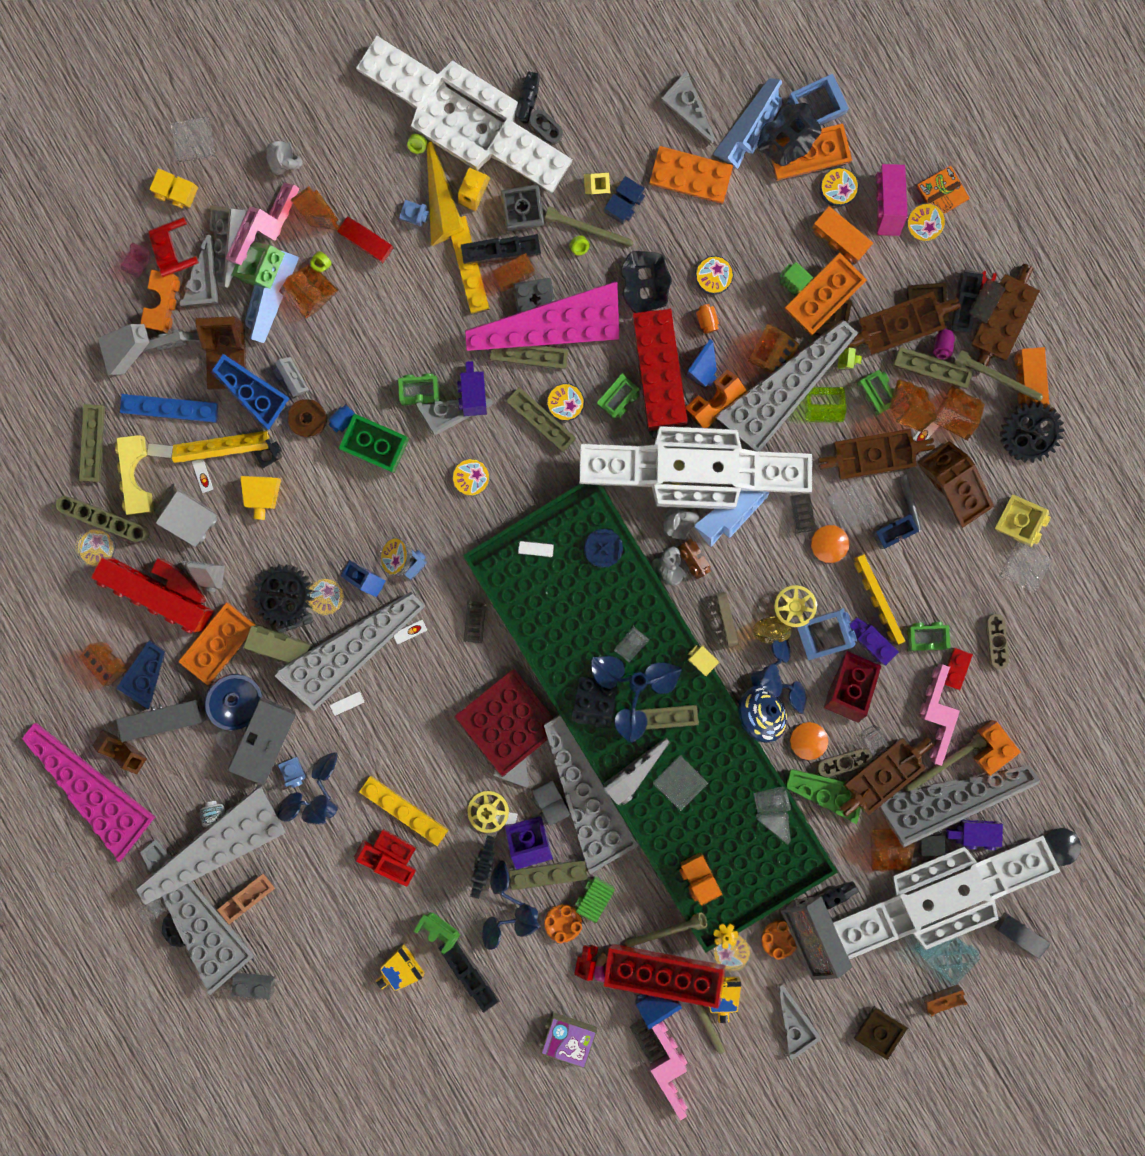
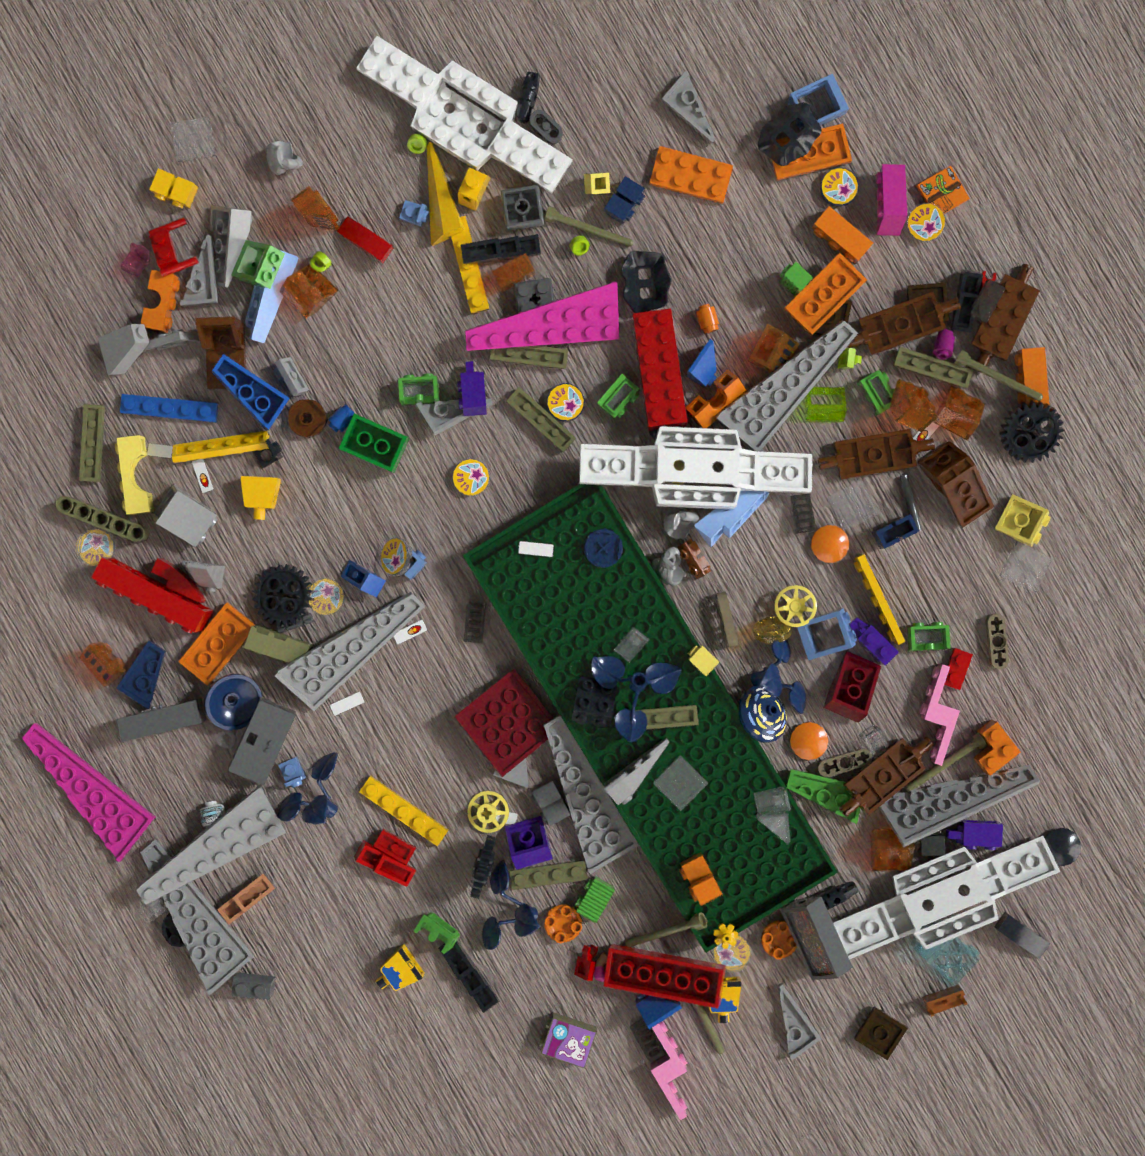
(122, 752): reddish brown brick -> none
(262, 223): bright pink bracket -> none
(714, 275): tile -> none
(746, 131): light blue wedge -> none

